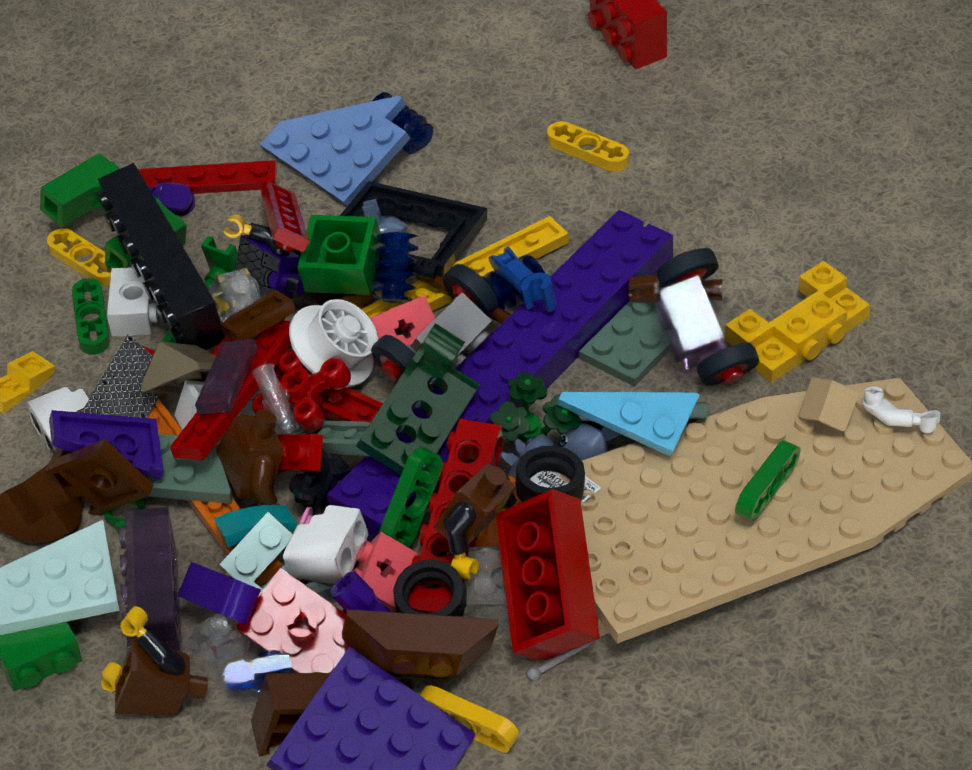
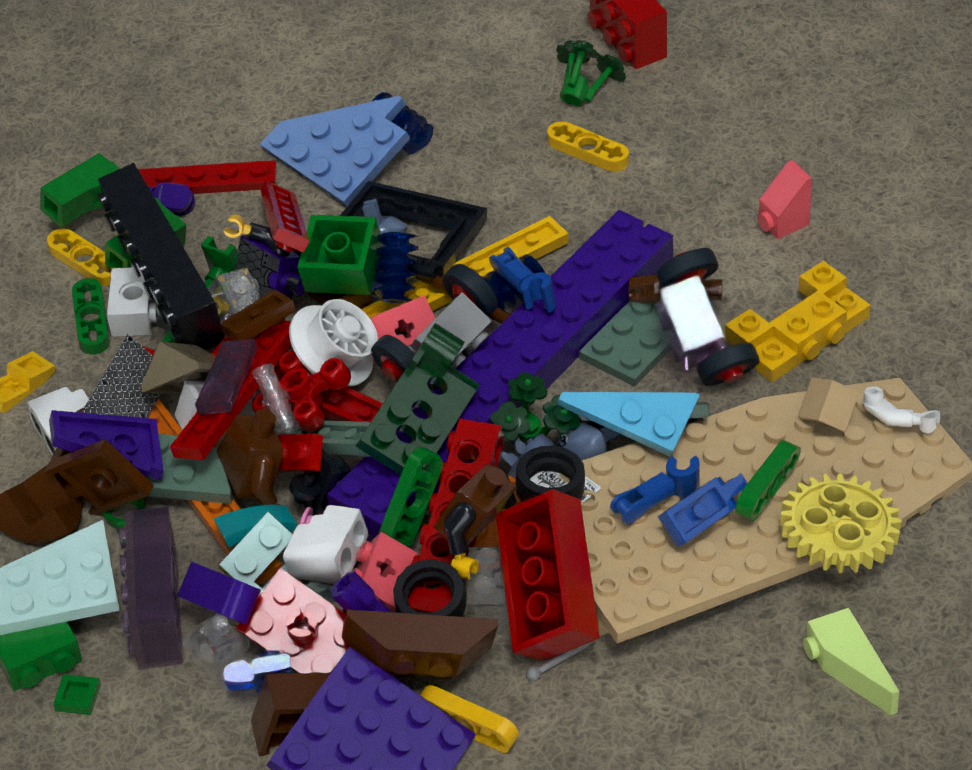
(77, 694): none -> green tile
(152, 674): reddish brown torso -> none
(575, 86): none -> plant
(659, 488): none -> blue piece
(701, 508): none -> blue hinge
(786, 202): none -> coral slope
(840, 523): none -> light yellow gear
(849, 657): none -> yellowish green slope

